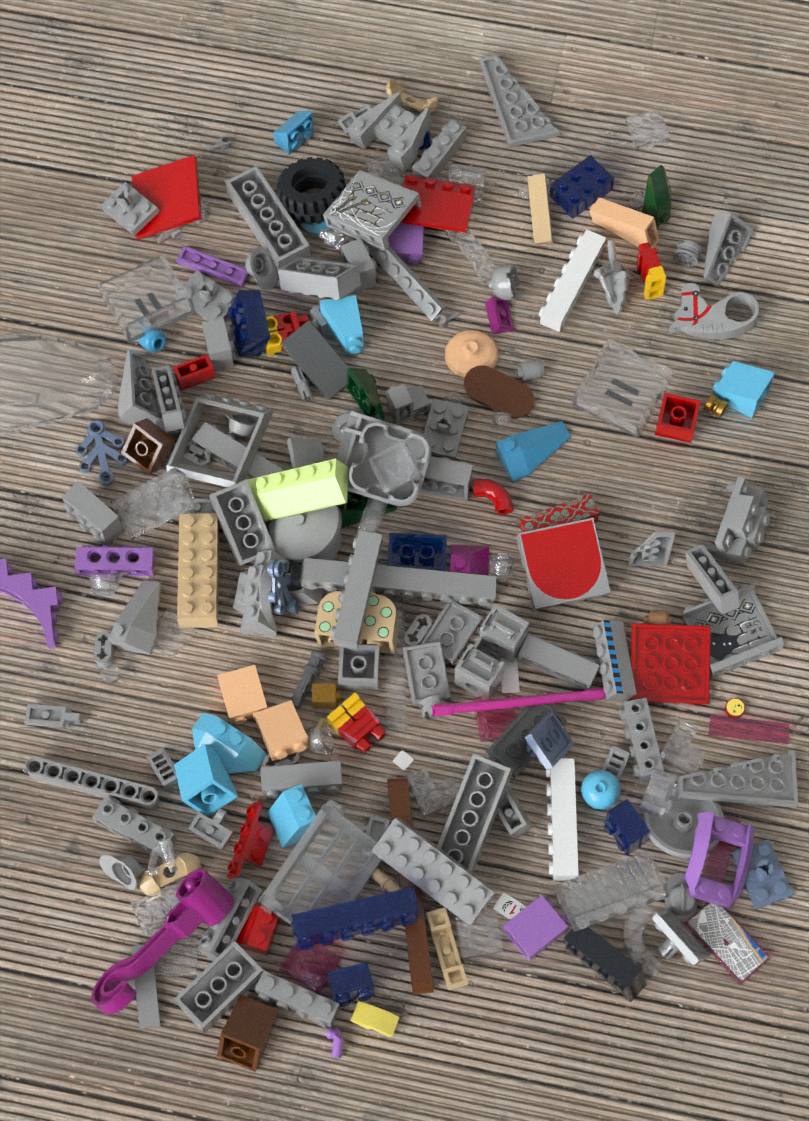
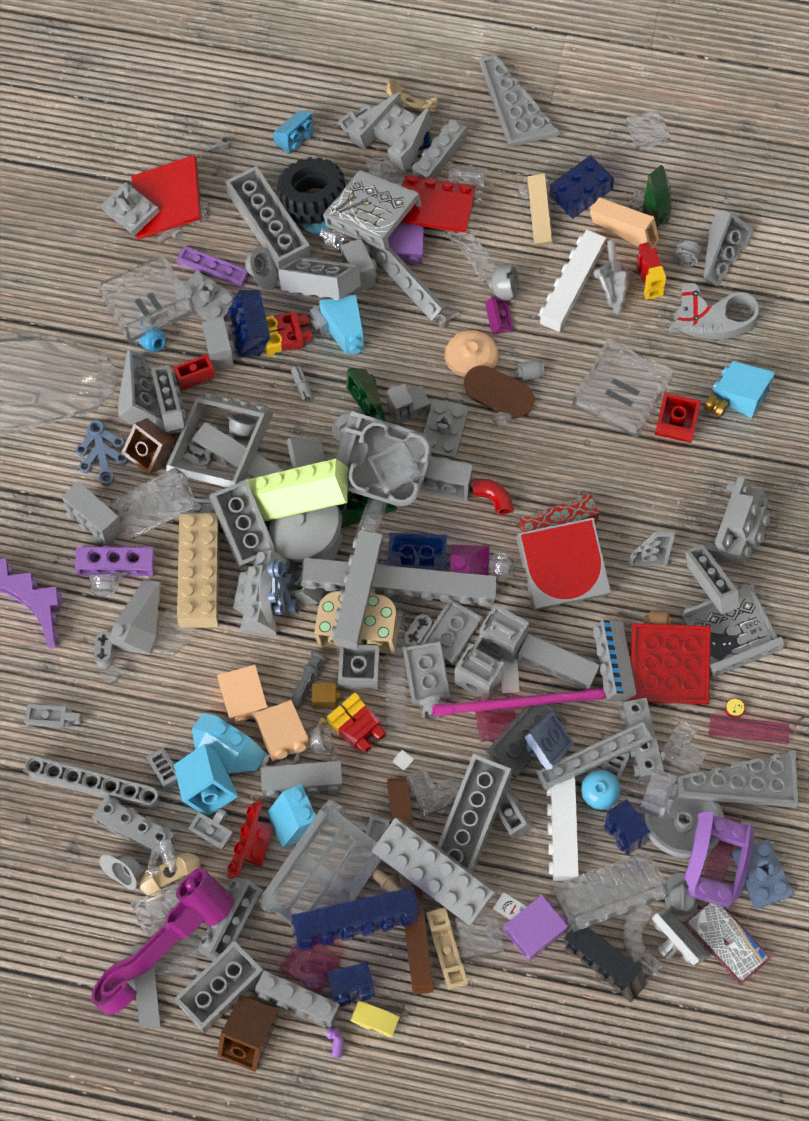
(258, 931): red slope -> none
(317, 359): dark grey tile -> none
(528, 449): dark azure wedge -> none
(595, 755): none -> light grey tile

